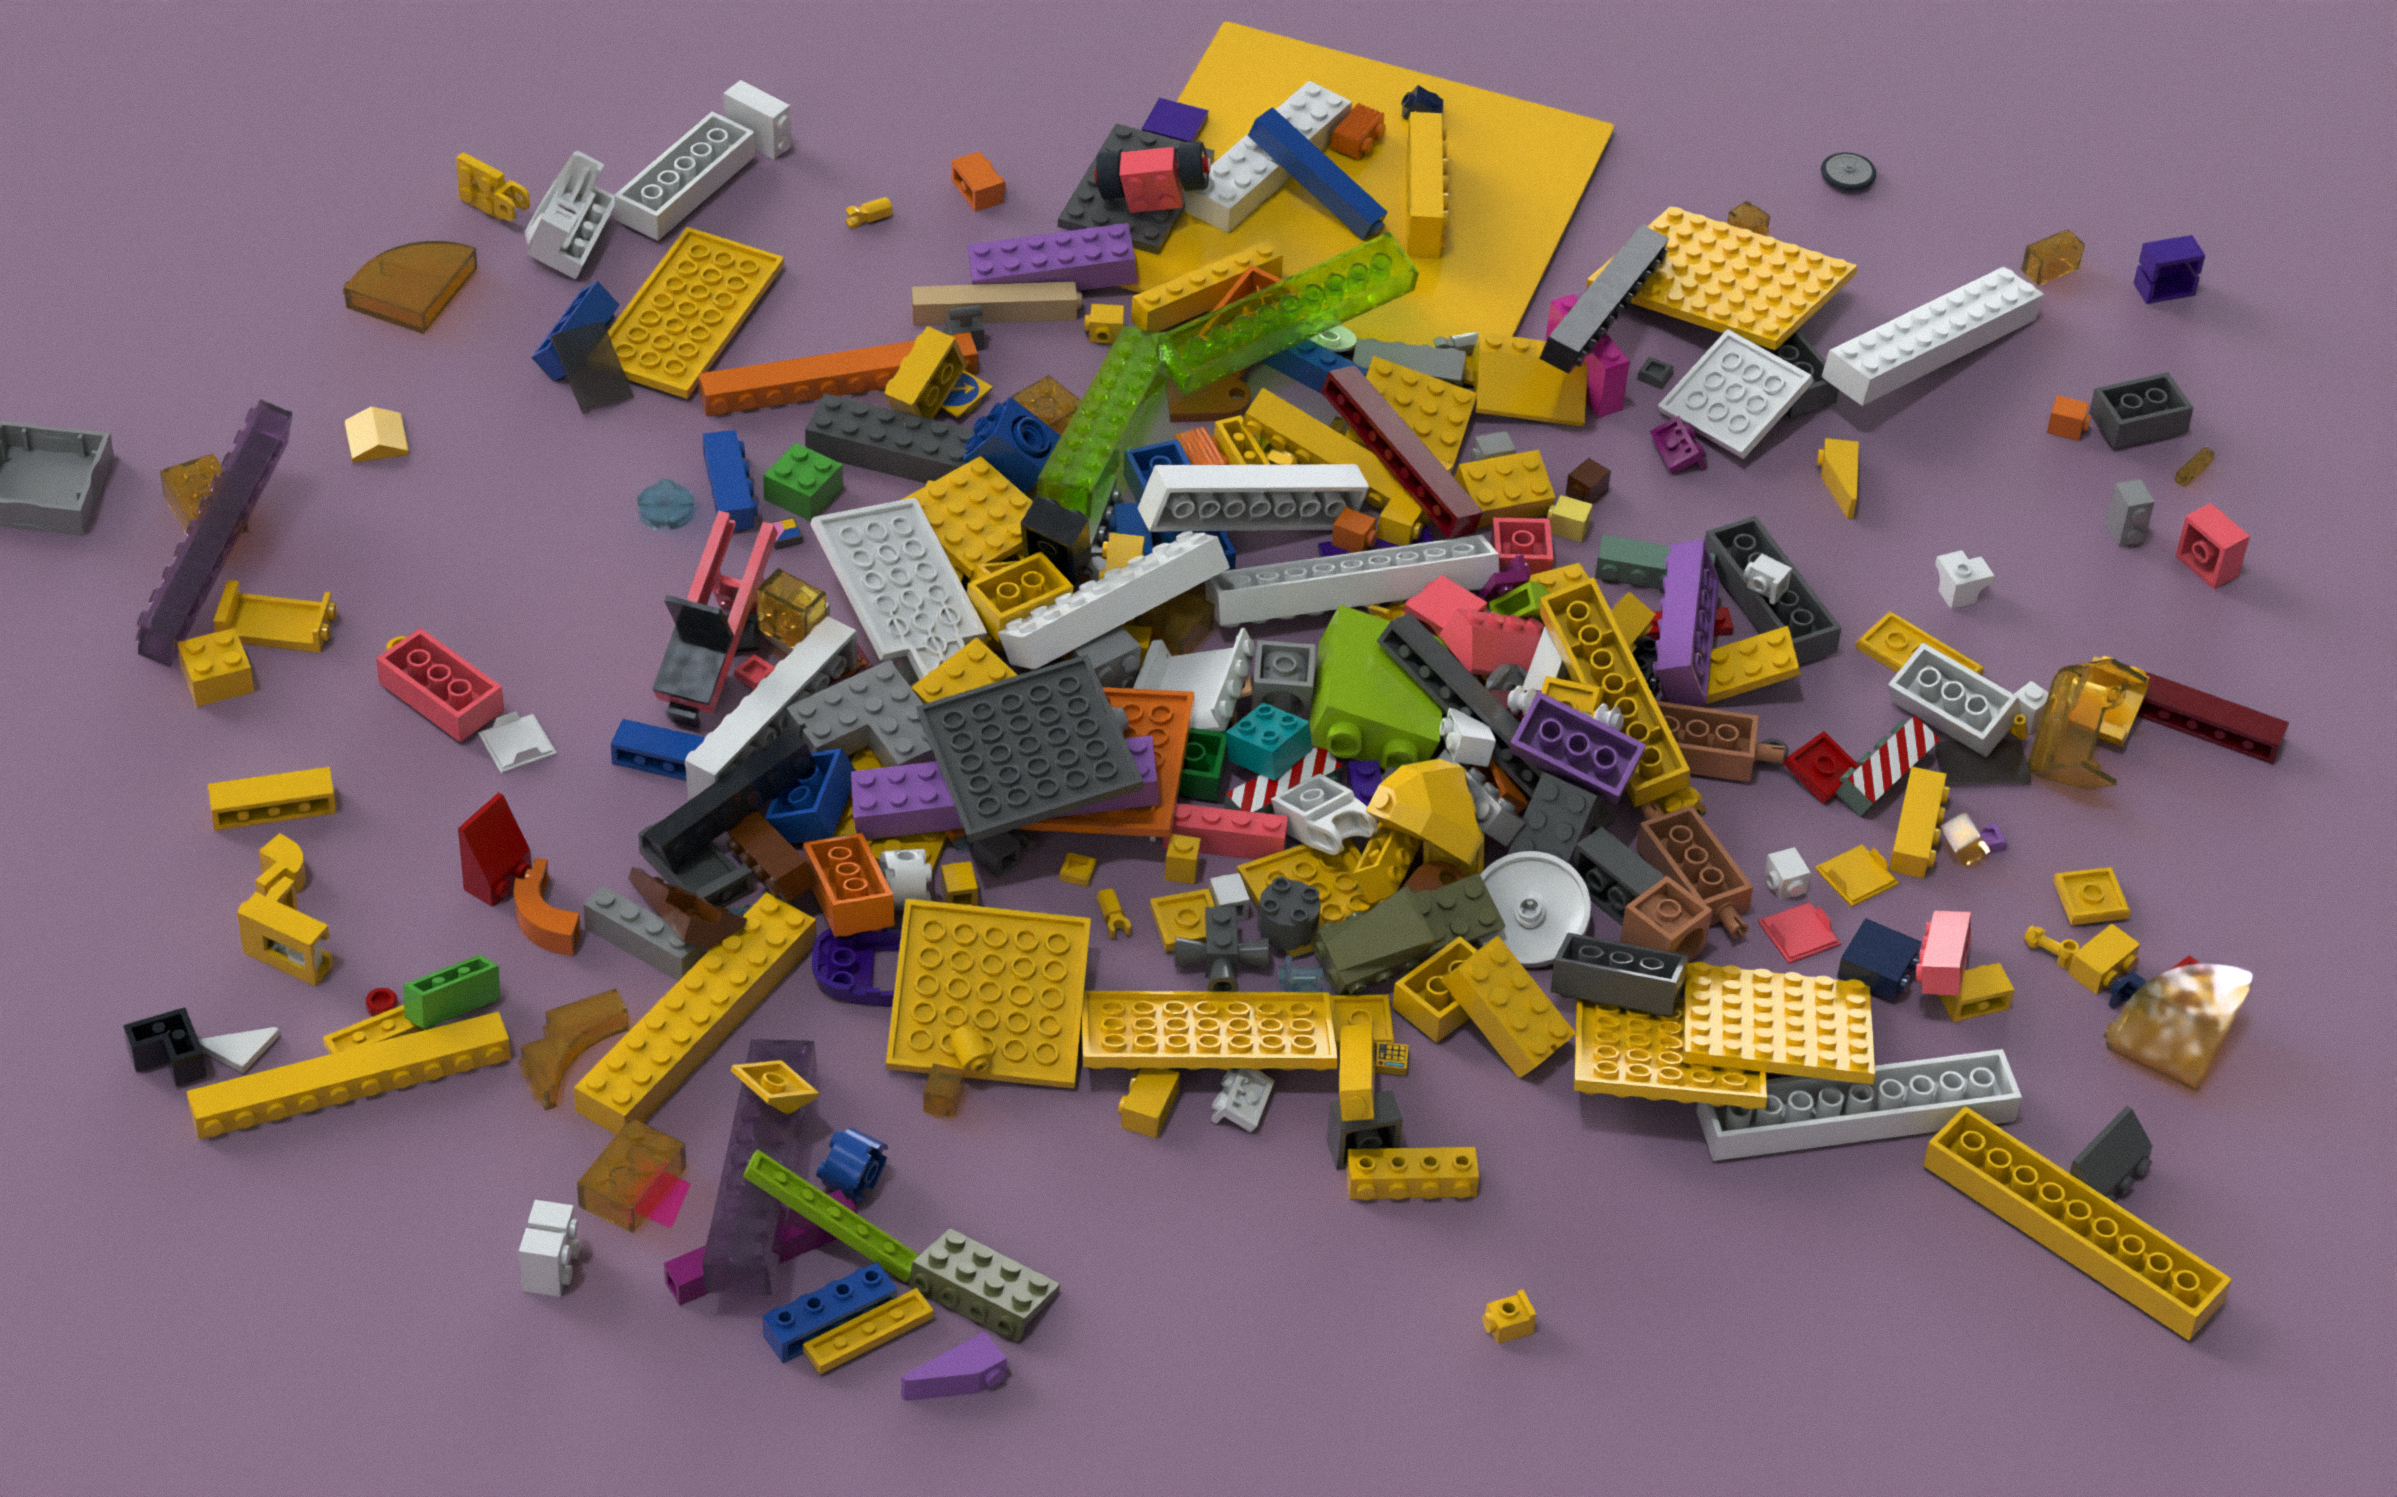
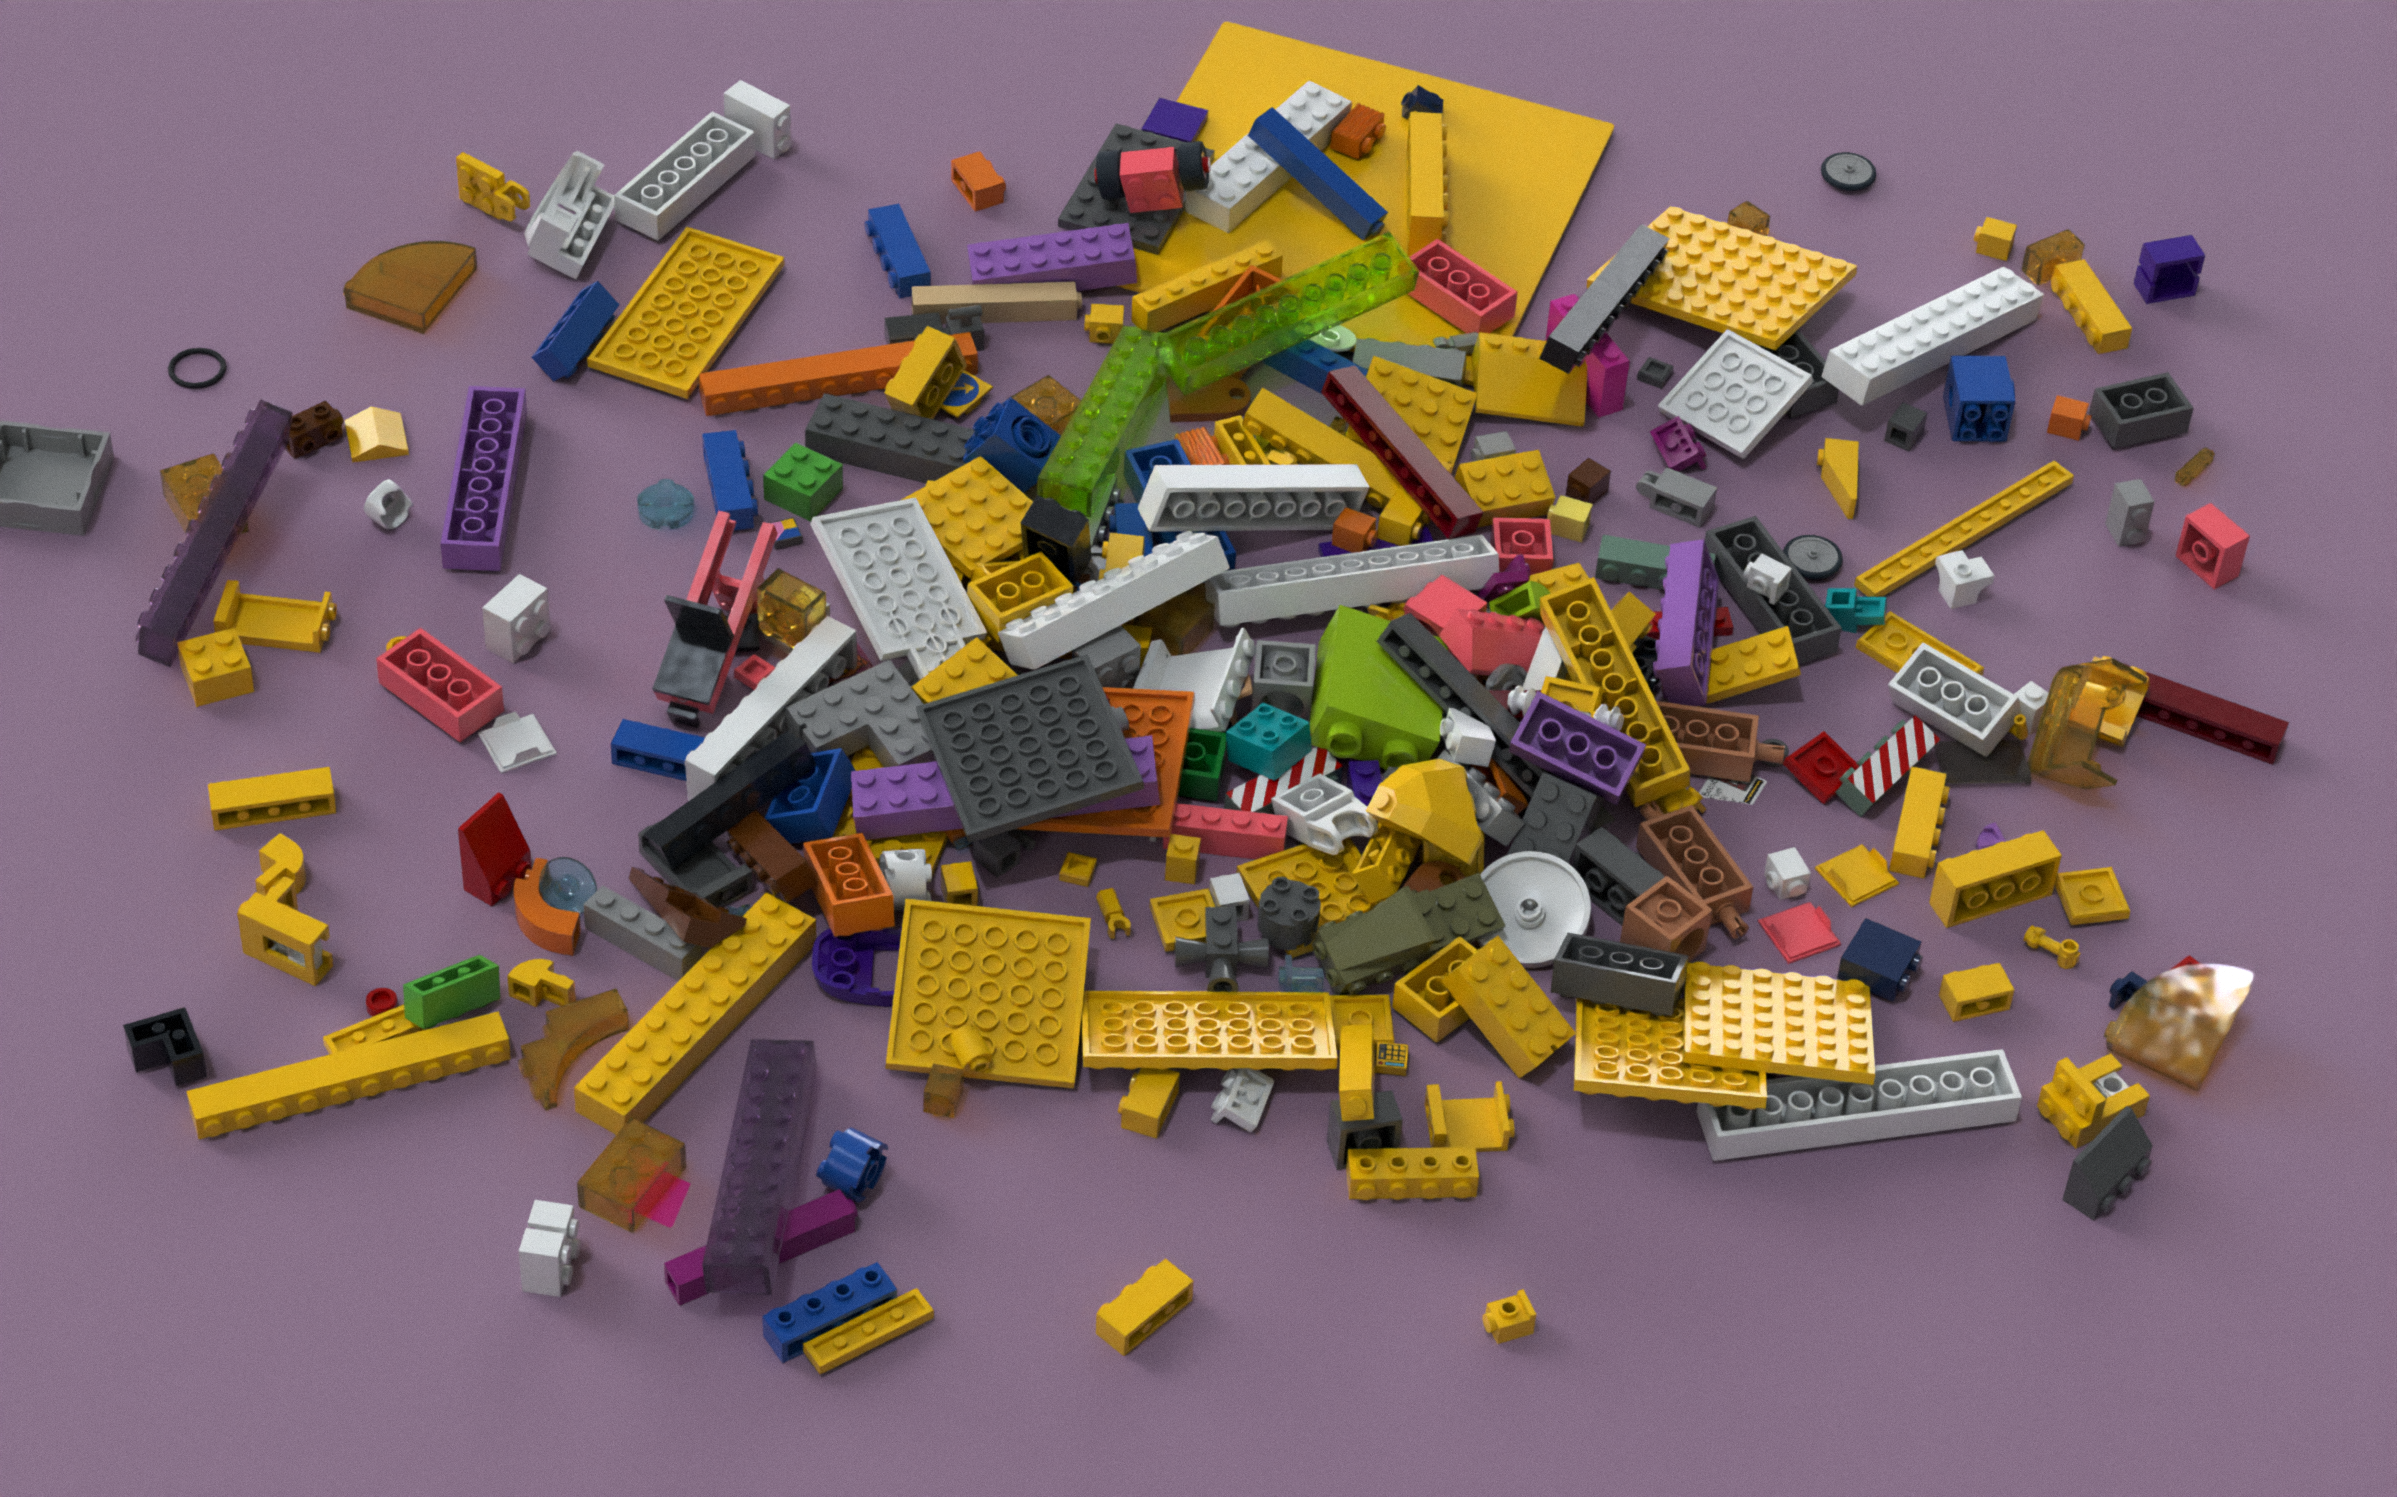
(199, 384): none -> black piece
(241, 1048): white tile -> none
(314, 429): none -> reddish brown brick
(387, 505): none -> white hair
(484, 478): none -> medium lavender brick
(516, 618): none -> white brick
(537, 981): none -> yellow brick
(571, 876): none -> clear light blue dish
(592, 366): clear smoke piece -> none
(776, 1084): yellow slope -> none
(830, 1215): lime tile -> none
(868, 212): yellow bar -> none
(897, 249): none -> blue brick
(908, 327): none -> dark grey brick
(959, 1371): medium lavender slope -> none
(981, 1284): olive bracket -> none
(1144, 1306): none -> yellow brick
(1461, 290): none -> coral brick
(1469, 1122): none -> yellow panel
(1678, 495): none -> light grey brick
(1733, 790): none -> white sticker
(1814, 556): none -> light grey wheel
(1854, 610): none -> teal brick
(1905, 426): none -> dark grey brick
(1944, 953): brick -> none
(1964, 530): none -> yellow plate
(1965, 839): clear yellow brick -> none
(1979, 398): none -> blue brick
(1995, 238): none -> yellow brick
(1995, 878): none -> yellow brick
(2077, 1222): yellow brick -> none
(2088, 1098): none -> yellow brick
(2091, 306): none -> yellow brick
(2104, 959): yellow brick -> none

